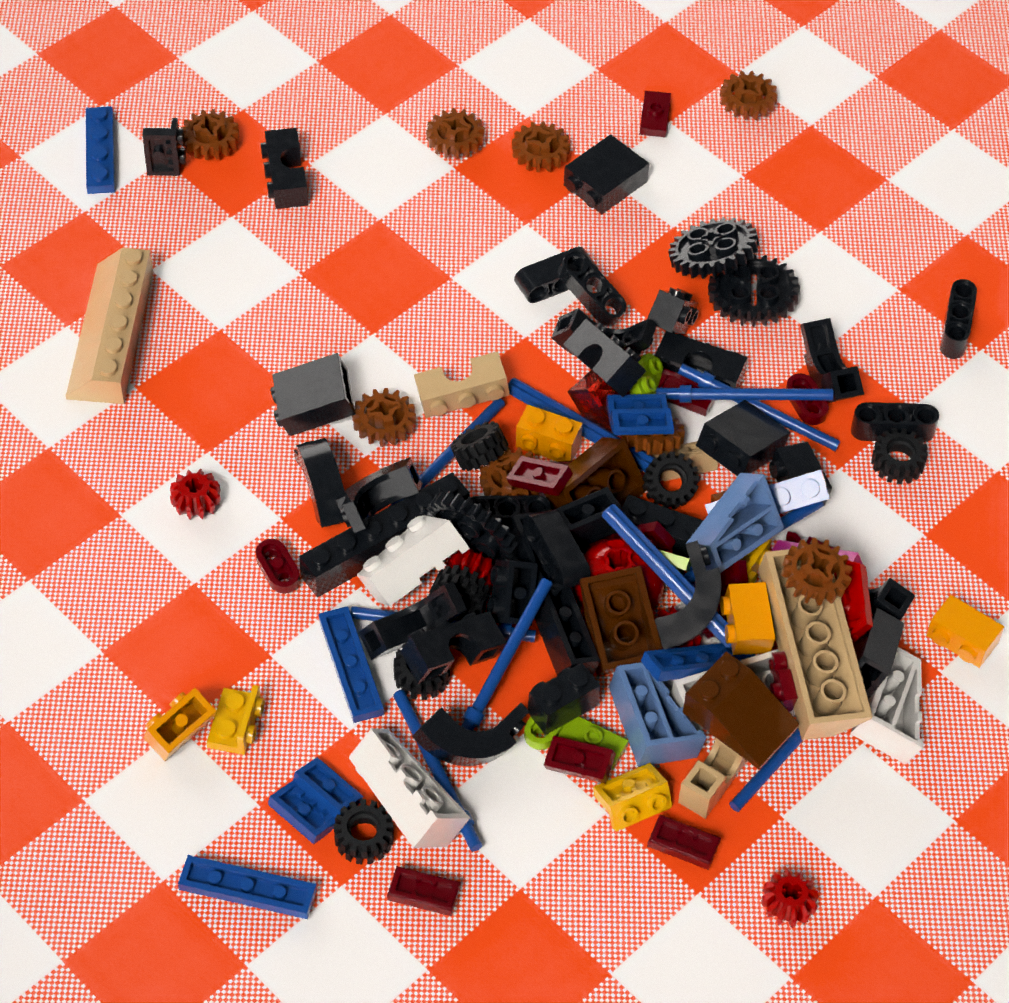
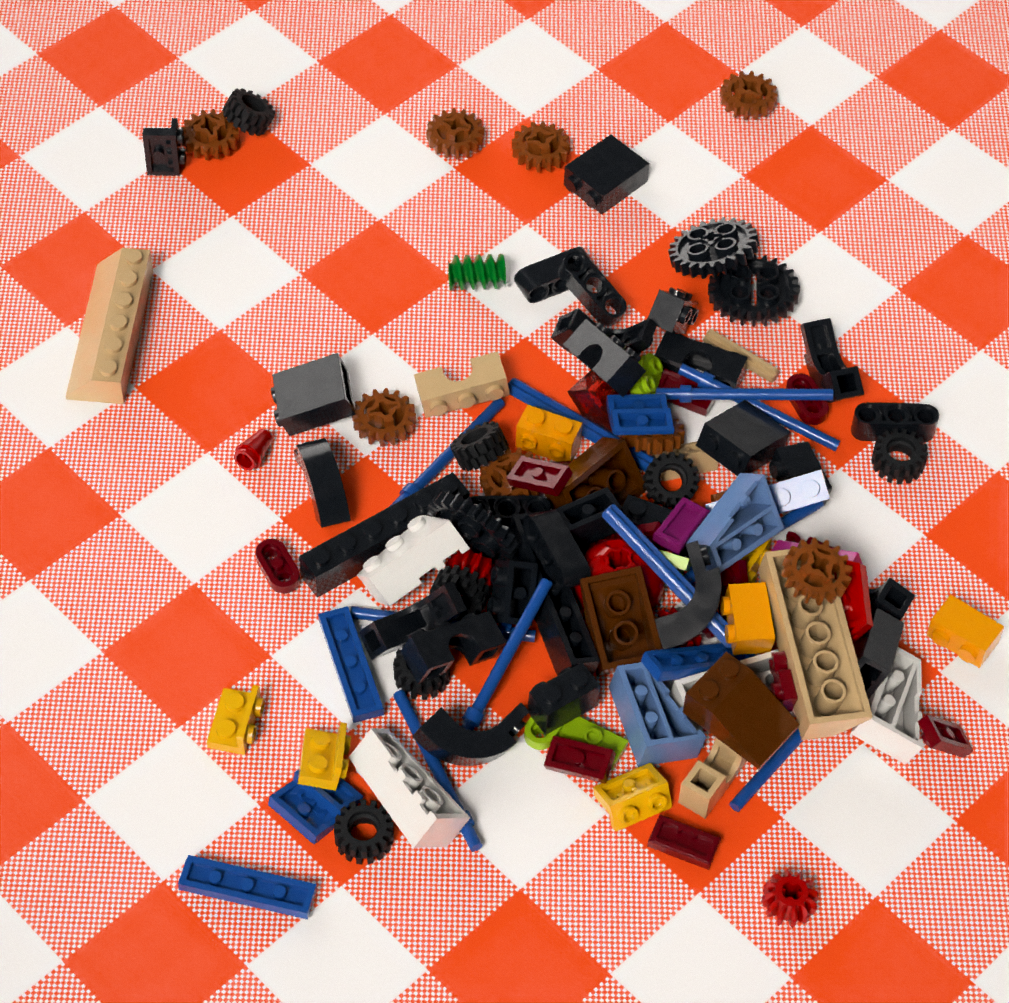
(100, 150): blue plate -> none
(179, 724): light orange brick -> none
(195, 494): red gear -> none
(248, 111): none -> black tyre
(253, 450): none -> red cone
(287, 184): black arch -> none
(323, 758): none -> yellow bracket
(377, 491): black arch -> none
(424, 891): dark red plate -> none
(476, 271): none -> green piece
(655, 114): dark red plate -> none
(680, 525): none -> magenta tile
(754, 363): none -> tan axle
(944, 736): none -> dark red plate
(958, 319): black beam -> none

